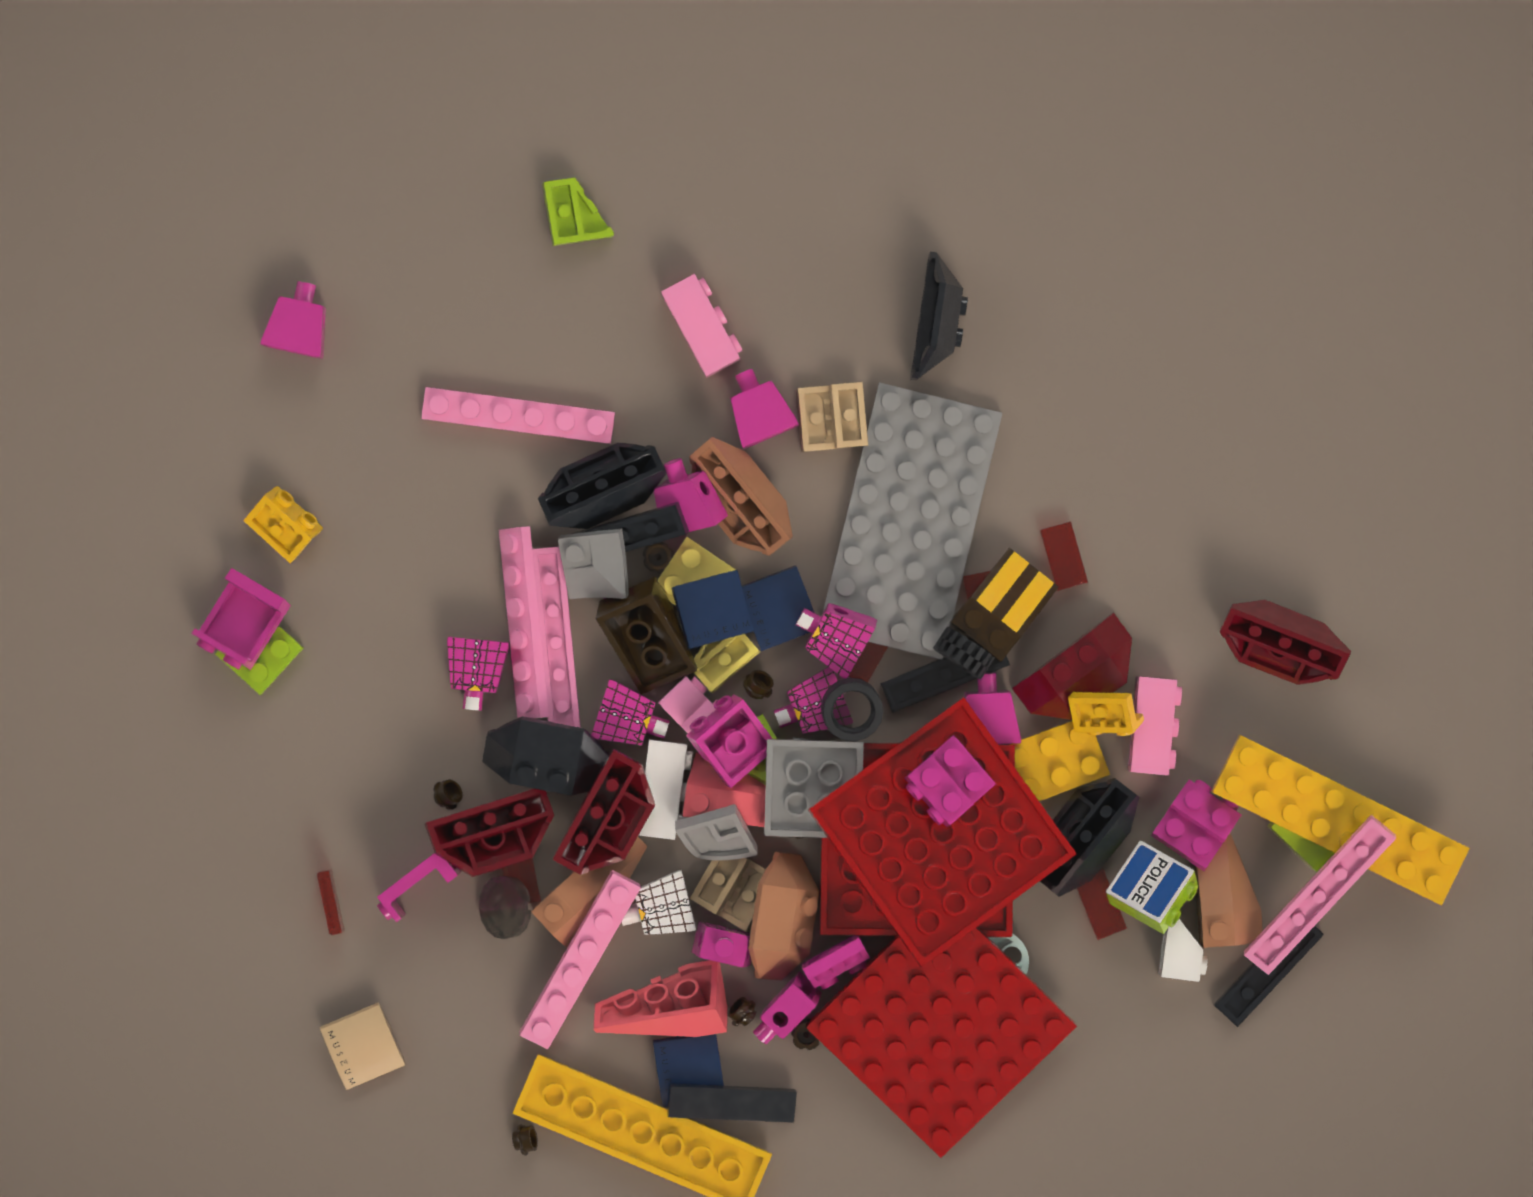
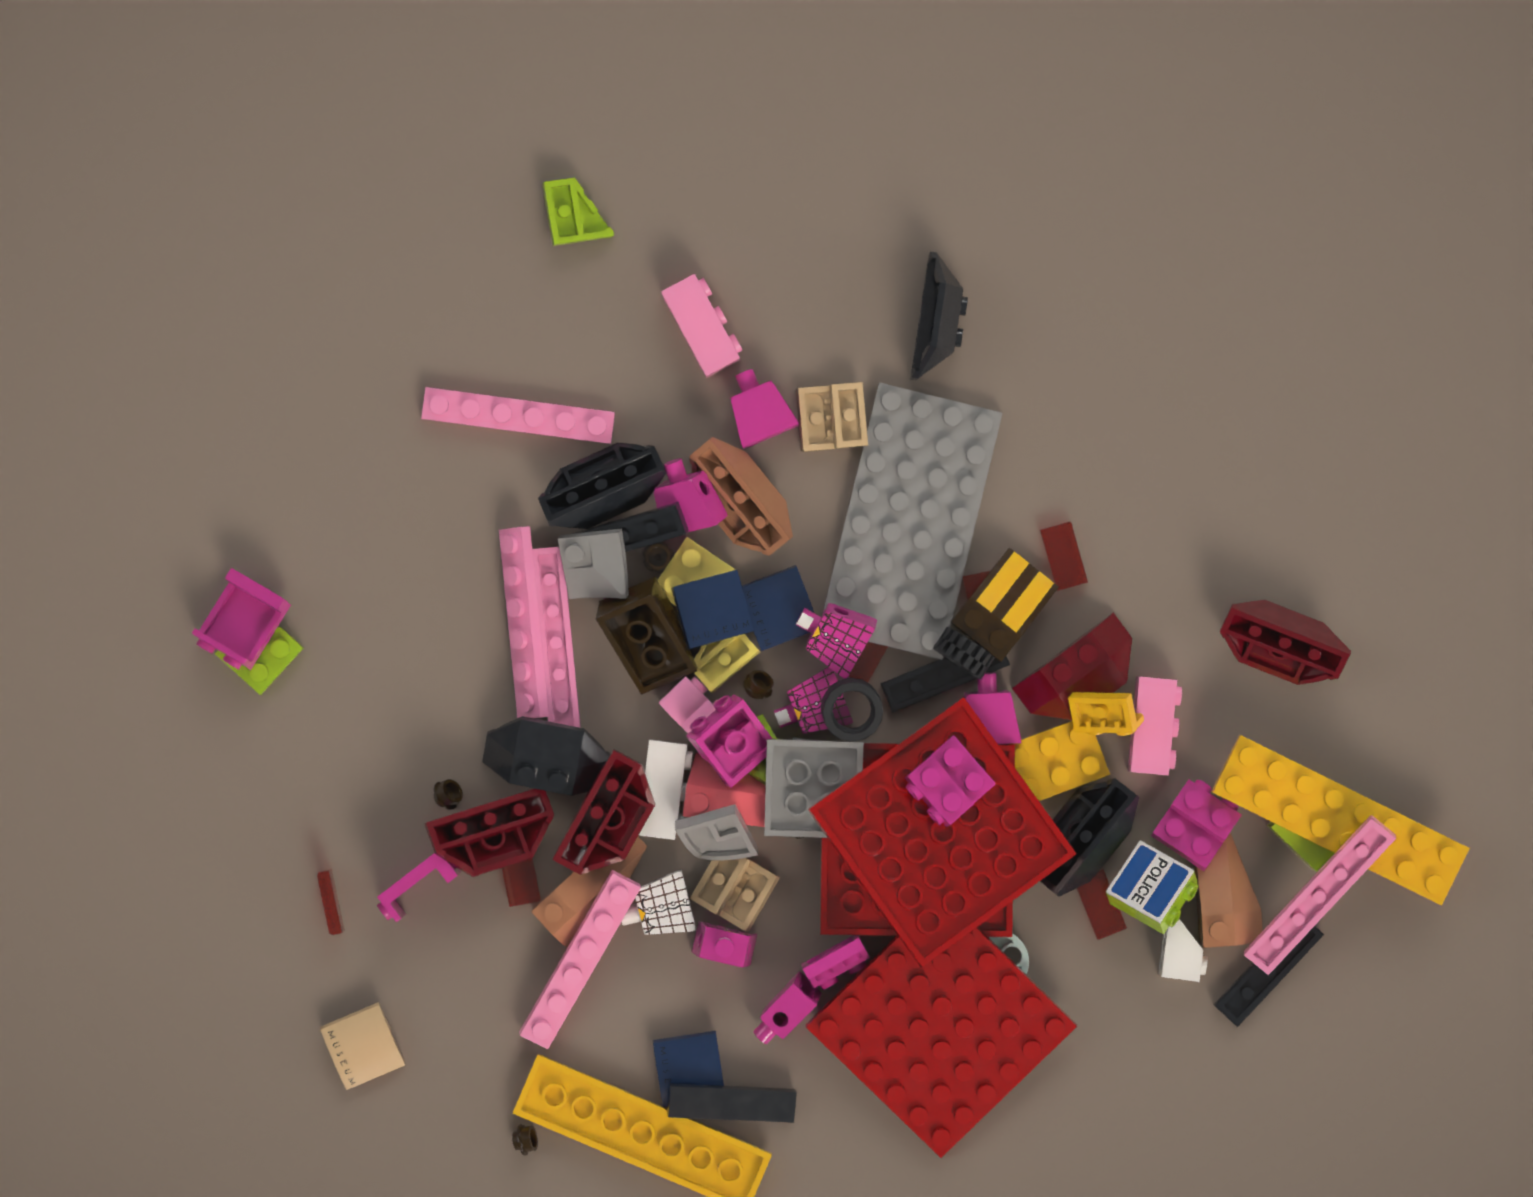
(283, 523): yellow bracket -> none
(297, 324): dark pink torso -> none
(476, 668): dark pink torso -> none
(504, 907): clear smoke tile -> none
(627, 716): dark pink torso -> none
(680, 1005): coral wedge -> none
(742, 1012): dark brown plate -> none
(783, 917): nougat wedge -> none
(804, 1042): dark brown plate -> none

